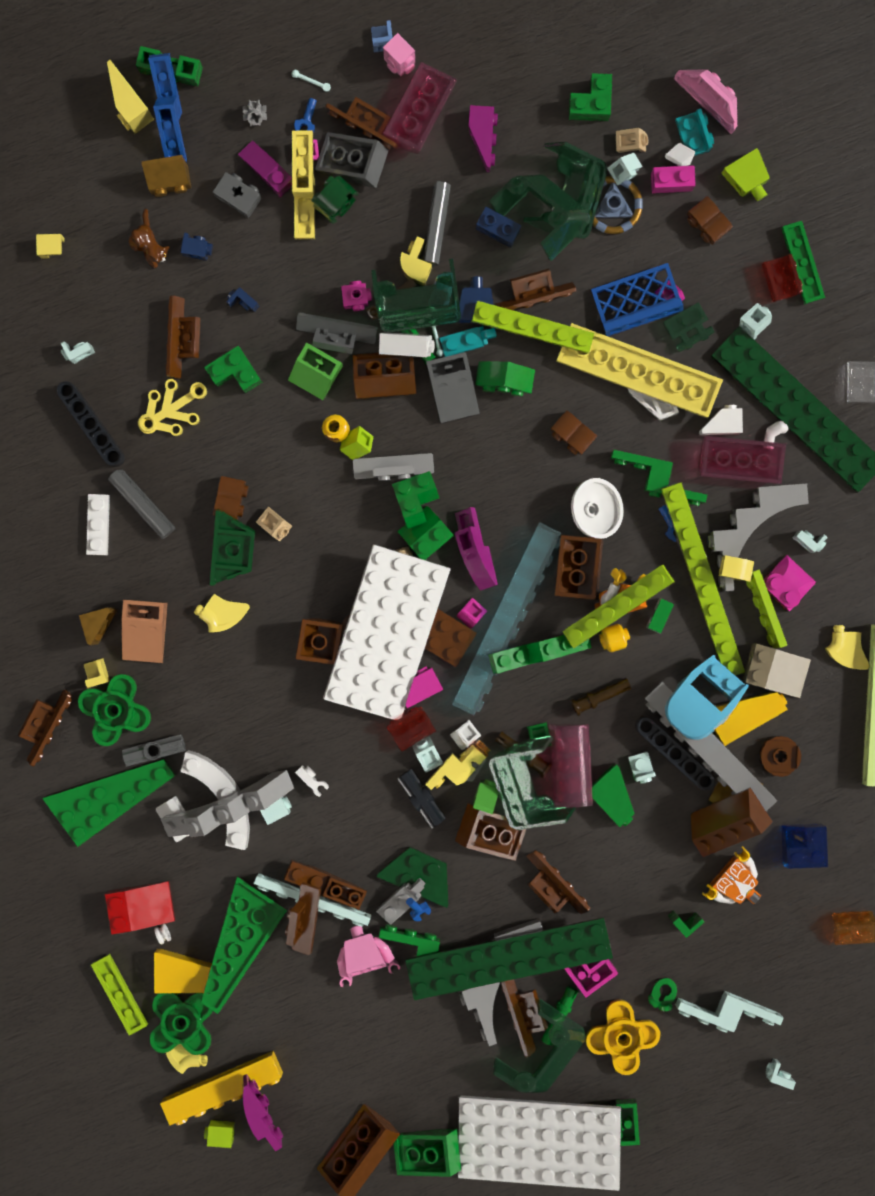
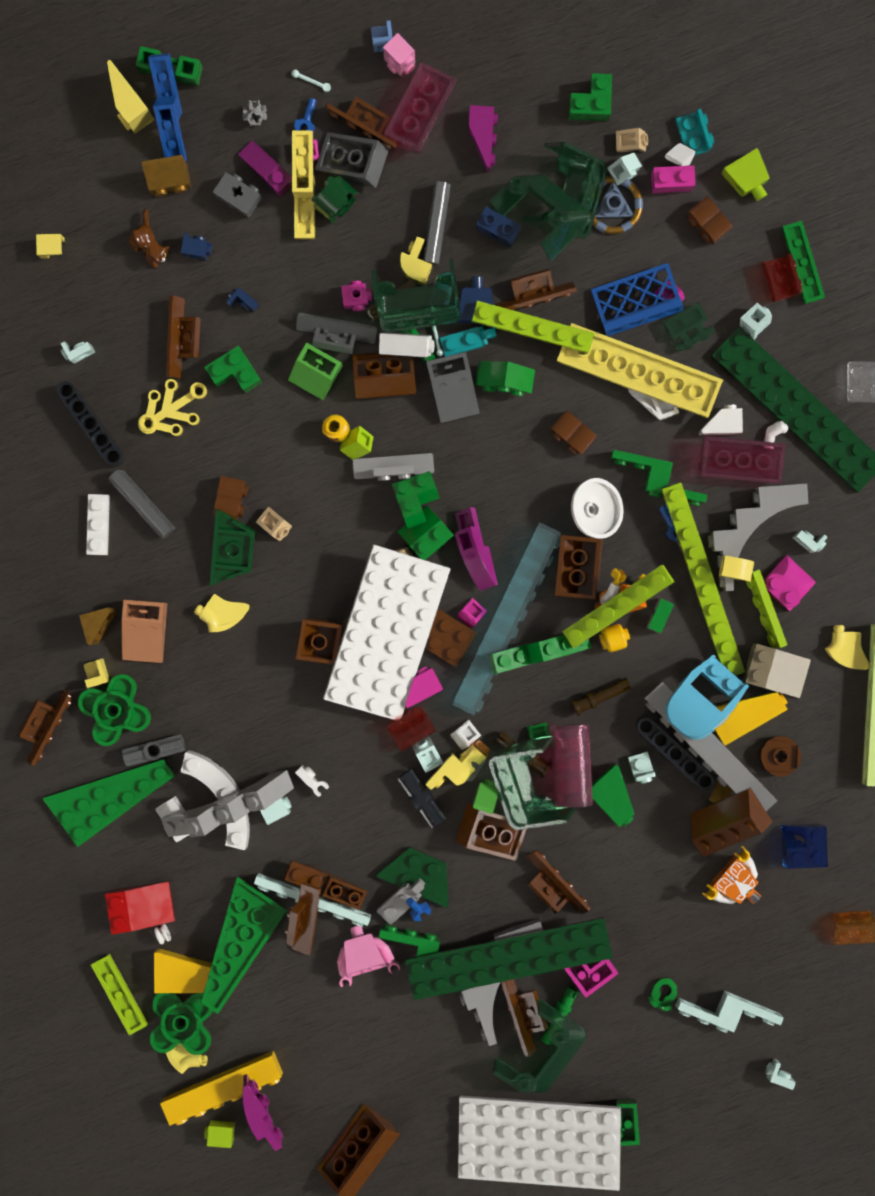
(428, 1153): green slope -> none
(624, 1052): yellow plant -> none
(689, 925): green panel -> none
(711, 95): bright pink wedge -> none

